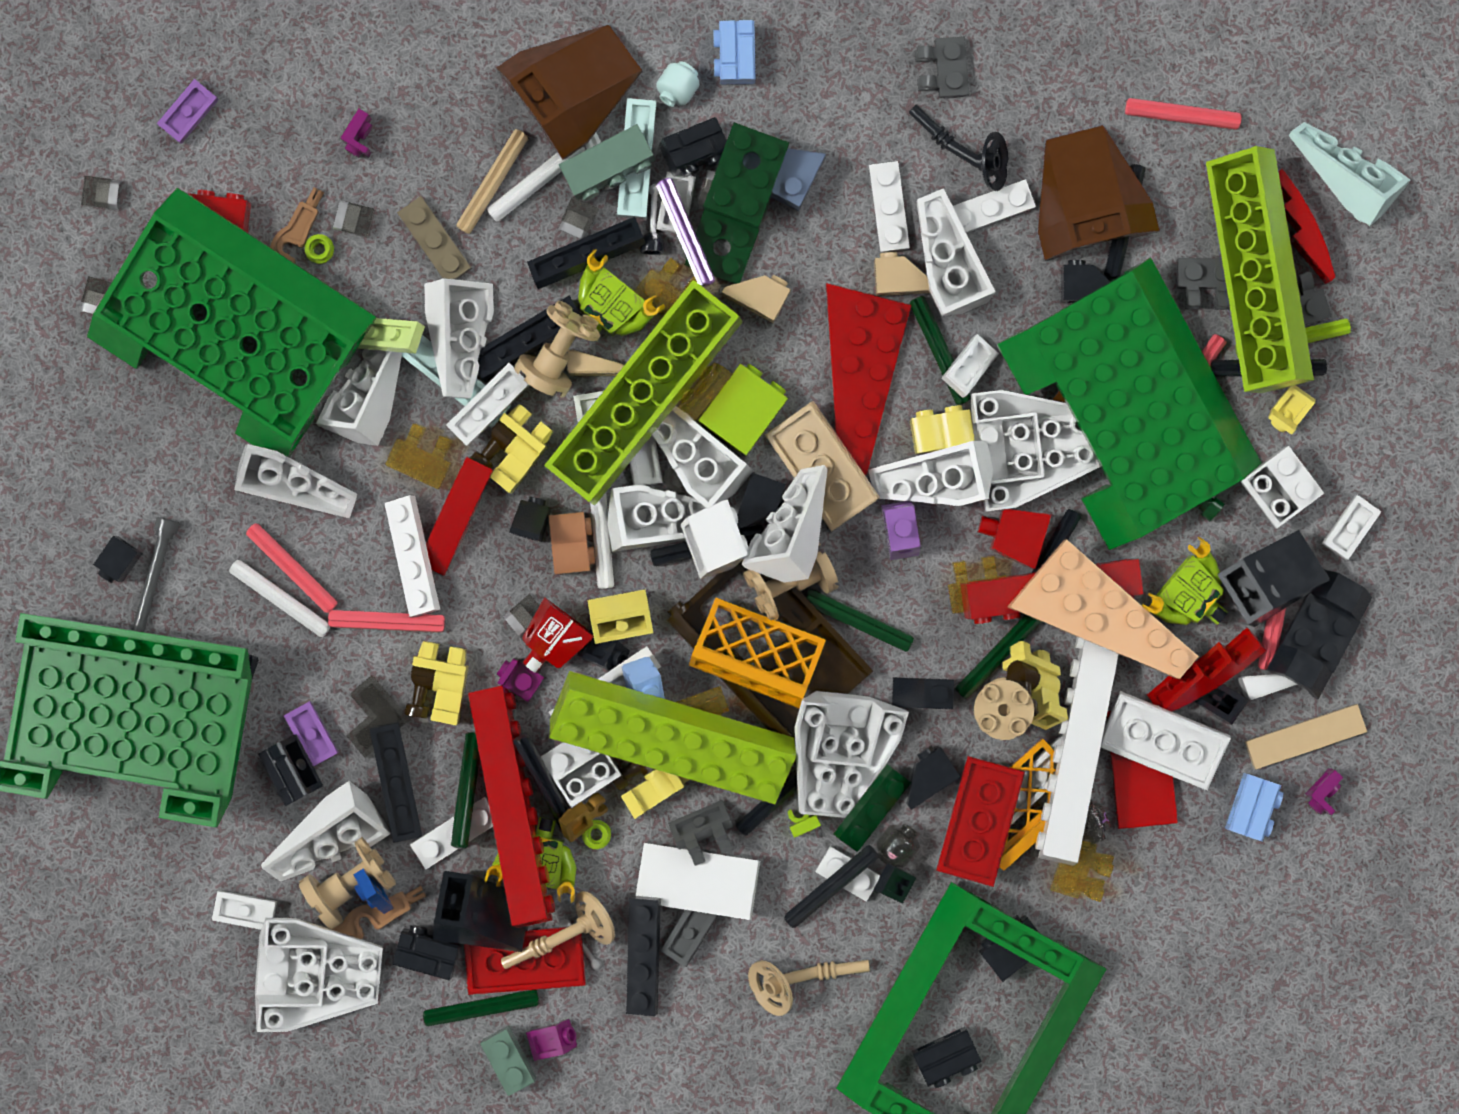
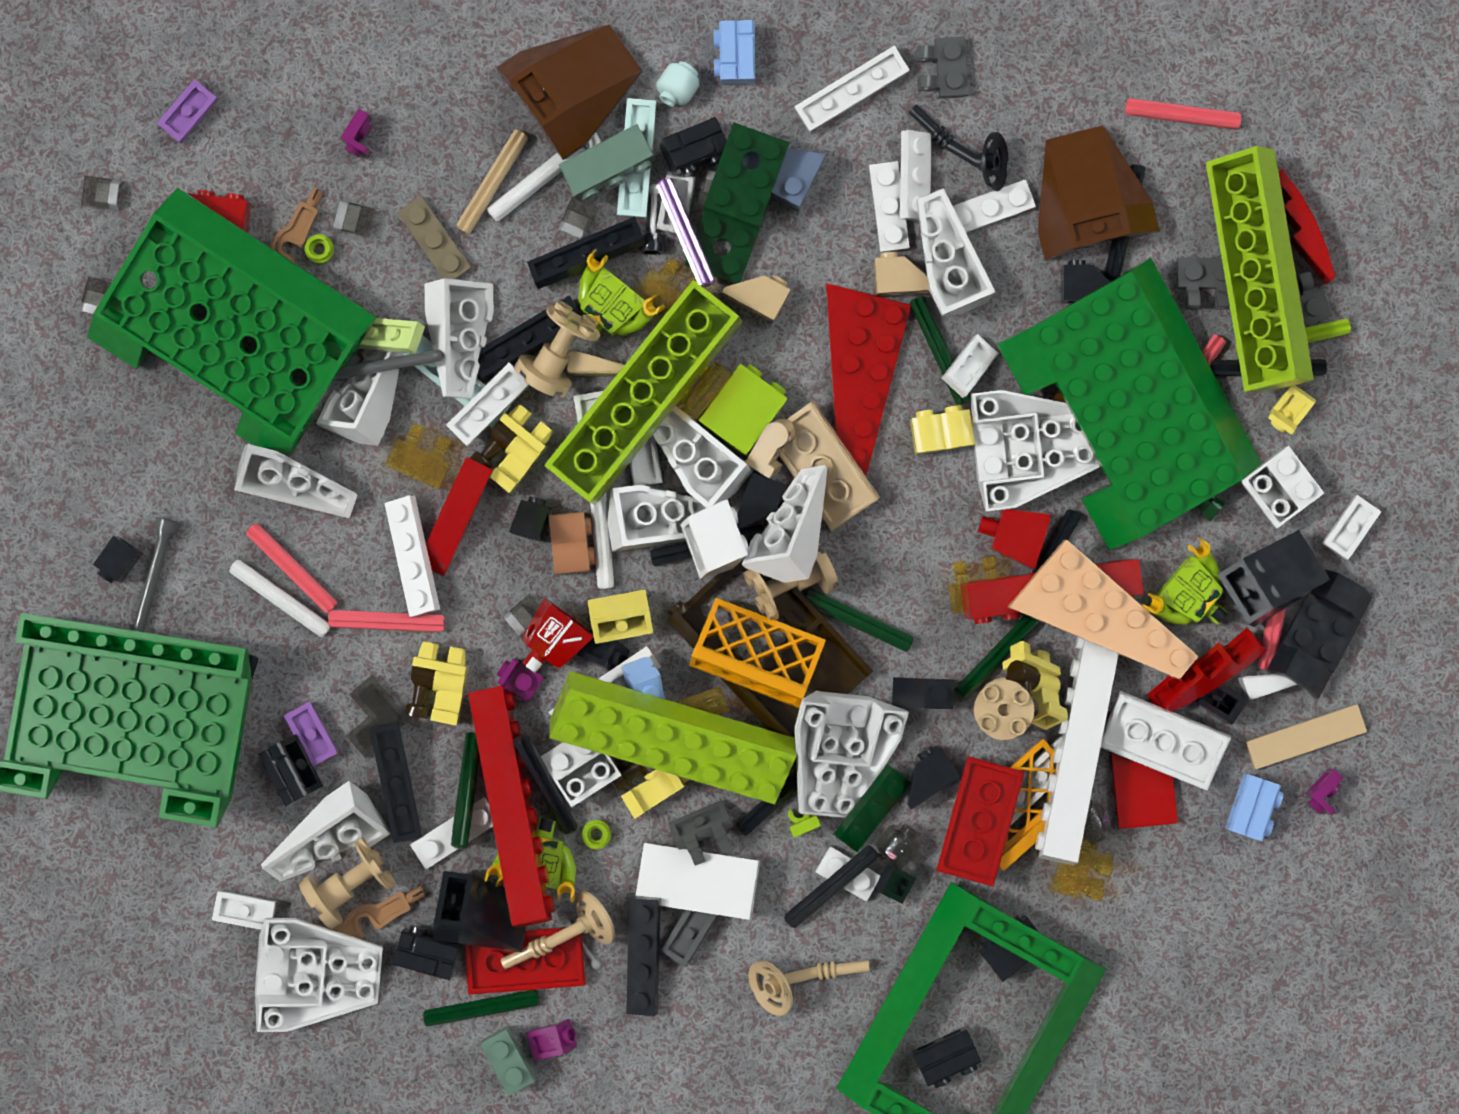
(372, 891): blue plate -> none
(388, 364): none -> dark grey piece
(579, 818): pearl gold plate -> none
(769, 446): none -> tan leg
(852, 89): none -> white plate
(901, 530): medium lavender torso -> none
(915, 171): none -> white plate
(944, 476): white wedge -> none
(1357, 183): light aqua wedge -> none

